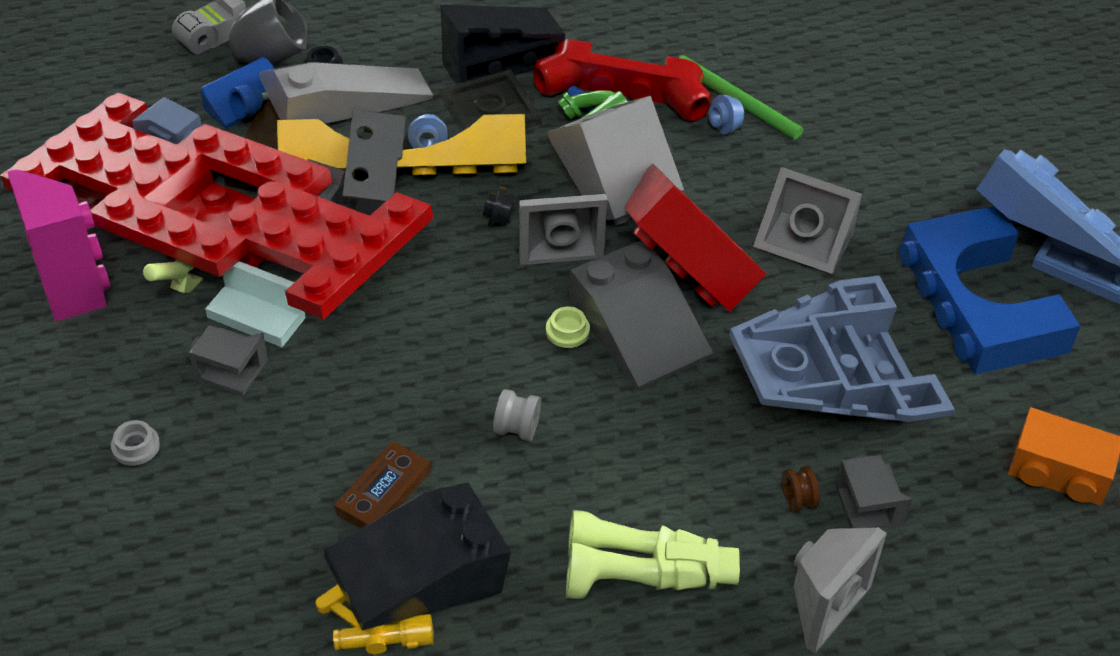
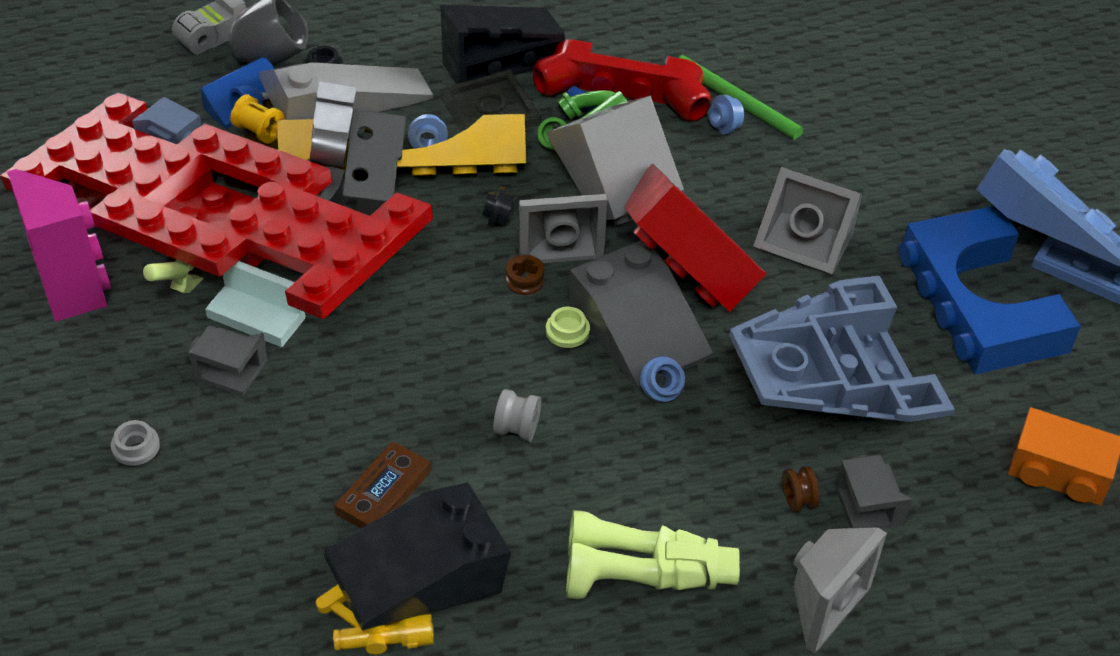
(256, 118): none -> yellow bush
(331, 123): none -> leg
(532, 282): none -> reddish brown bush
(547, 125): none -> bright green hinge
(674, 379): none -> medium blue plate

